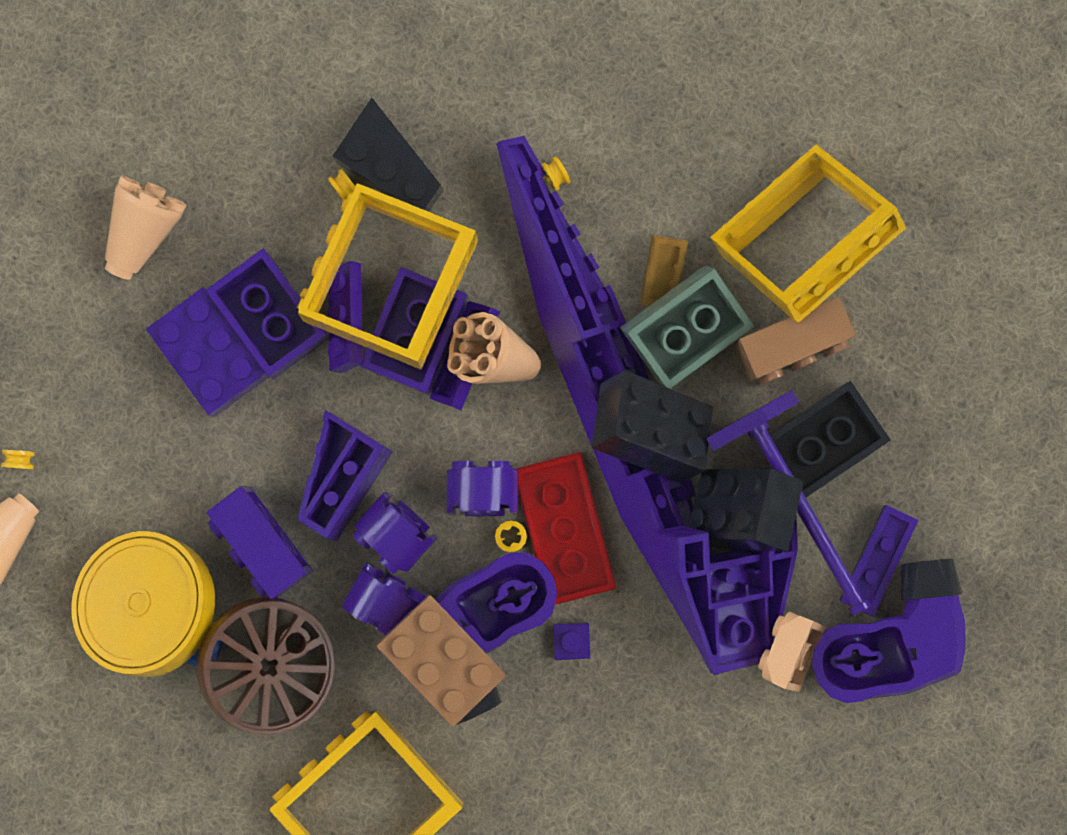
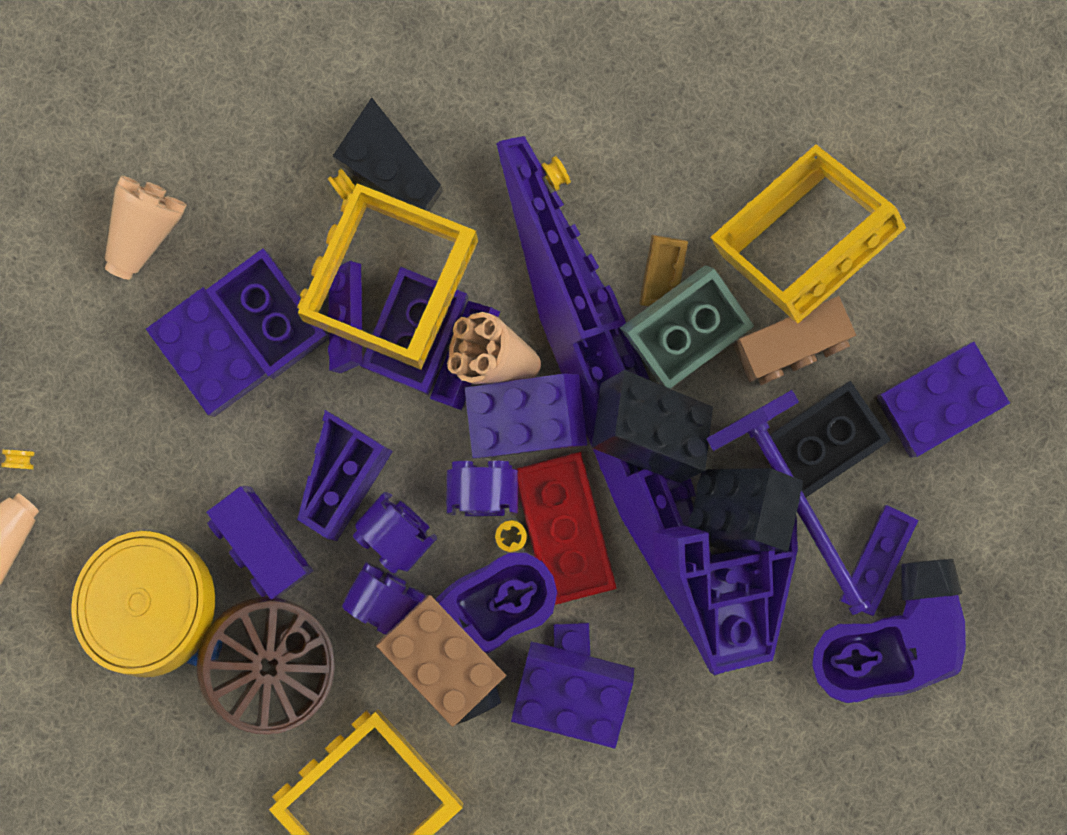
(526, 416): none -> dark purple brick
(573, 695): none -> dark purple brick
(791, 651): light nougat slope -> none
(942, 400): none -> dark purple brick

